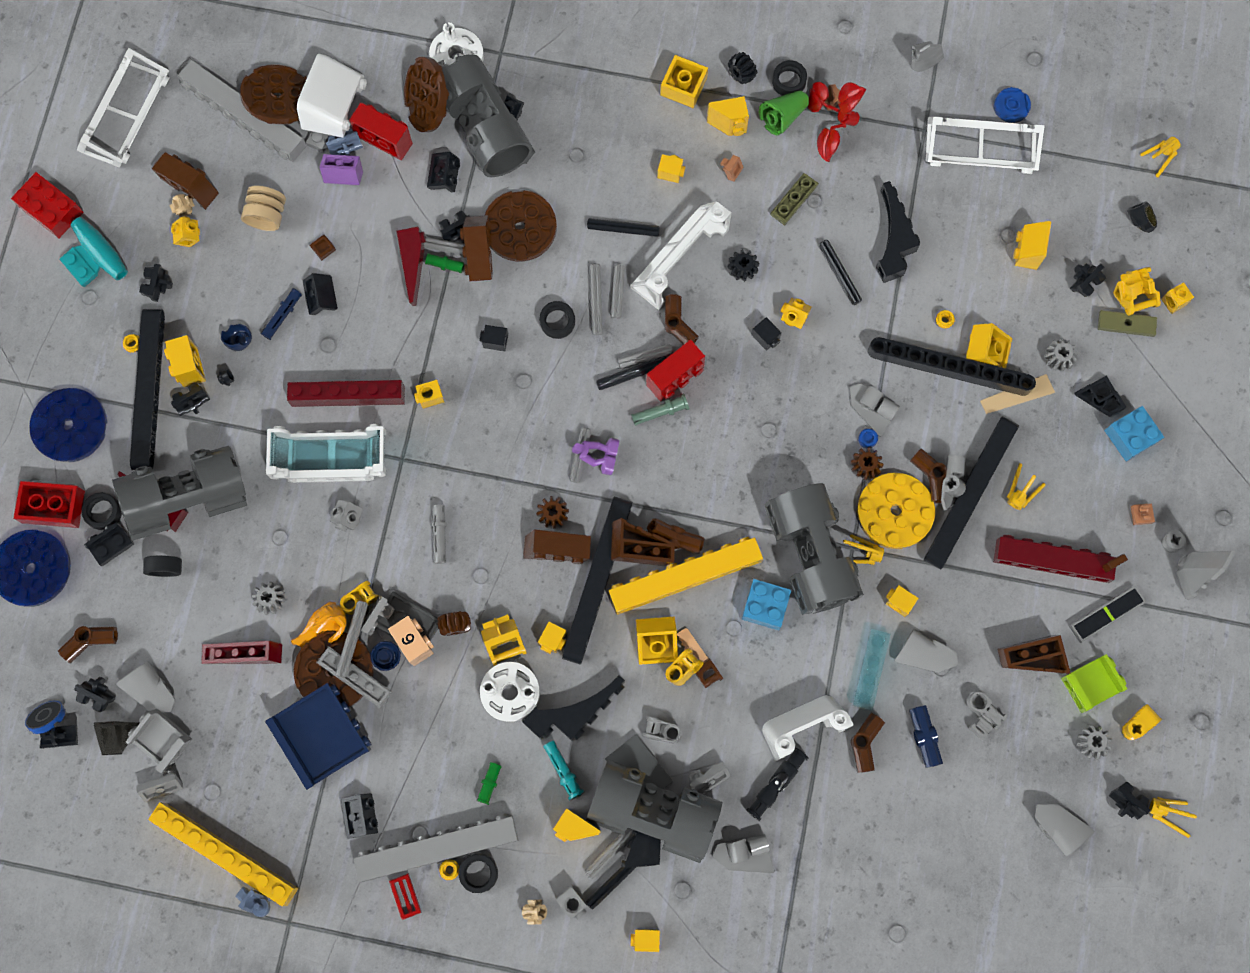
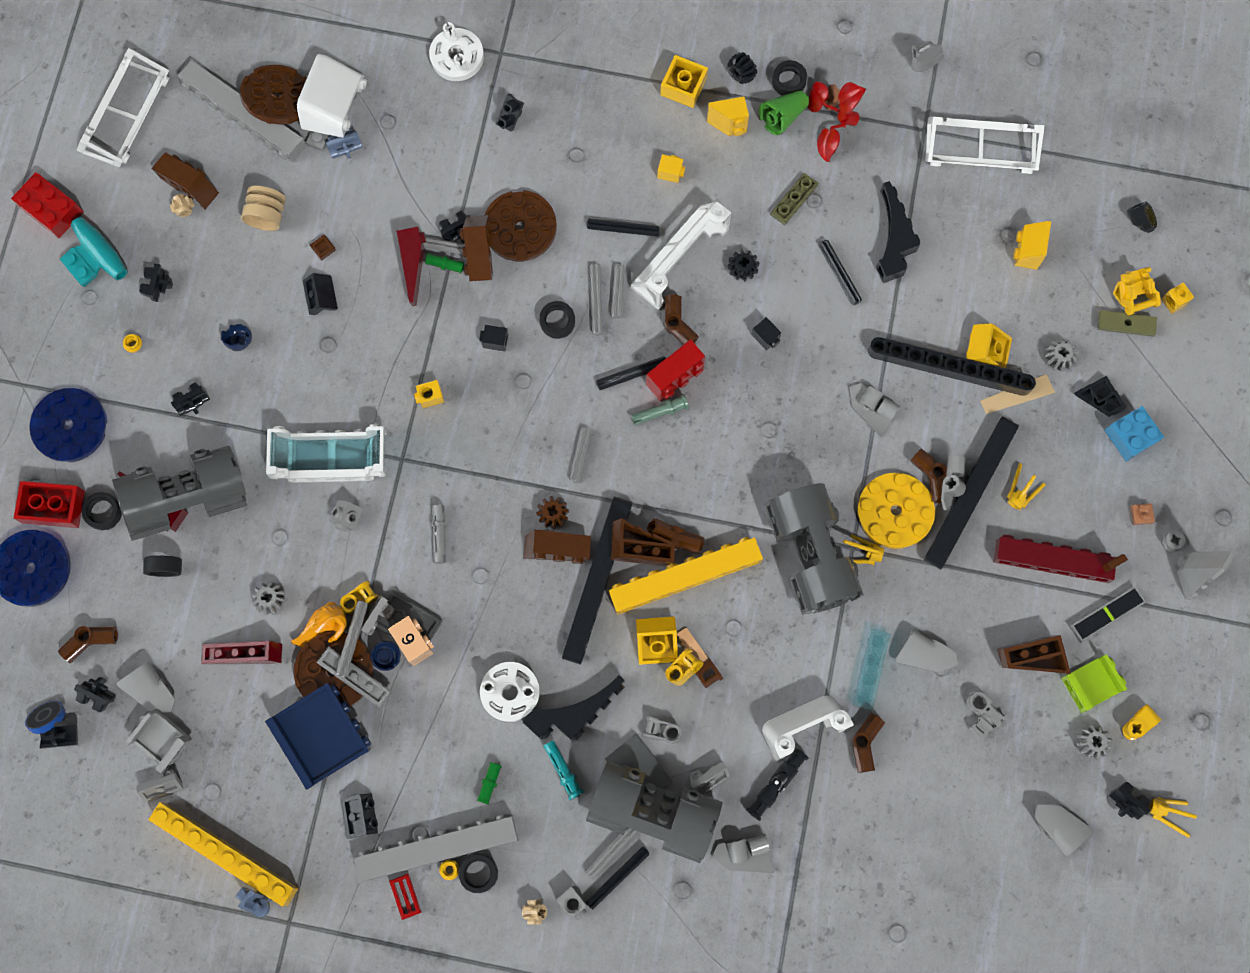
(109, 543): black bracket -> none
(113, 736): clear smoke slope -> none
(147, 388): black beam -> none
(184, 361): yellow brick -> none
(185, 232): yellow brick -> none
(225, 377): black plate -> none
(280, 315): dark blue pin -> none
(341, 169): medium lavender brick -> none
(346, 393): dark red brick -> none
(381, 130): red brick -> none
(425, 94): reddish brown plate -> none
(443, 171): black bracket -> none
(454, 623): reddish brown gear -> none
(490, 128): dark grey cylinder -> none
(500, 632): yellow piece -> none
(552, 638): yellow brick -> none
(574, 828): yellow slope -> none
(610, 449): medium lavender piece -> none
(643, 851): black slope -> none
(645, 356): light grey axle -> none
(646, 940): yellow brick -> none
(732, 167): nougat tile -> none
(766, 604): dark azure brick -> none
(795, 312): yellow brick -> none
(868, 438): blue tile -> none
(873, 467): reddish brown gear -> none
(901, 600): yellow brick -> none
(925, 736): dark blue piece -> none
(945, 314): yellow plate -> none
(1012, 105): blue tile -> none
(1084, 276): black hips -> none
(1168, 147): yellow plant -> none

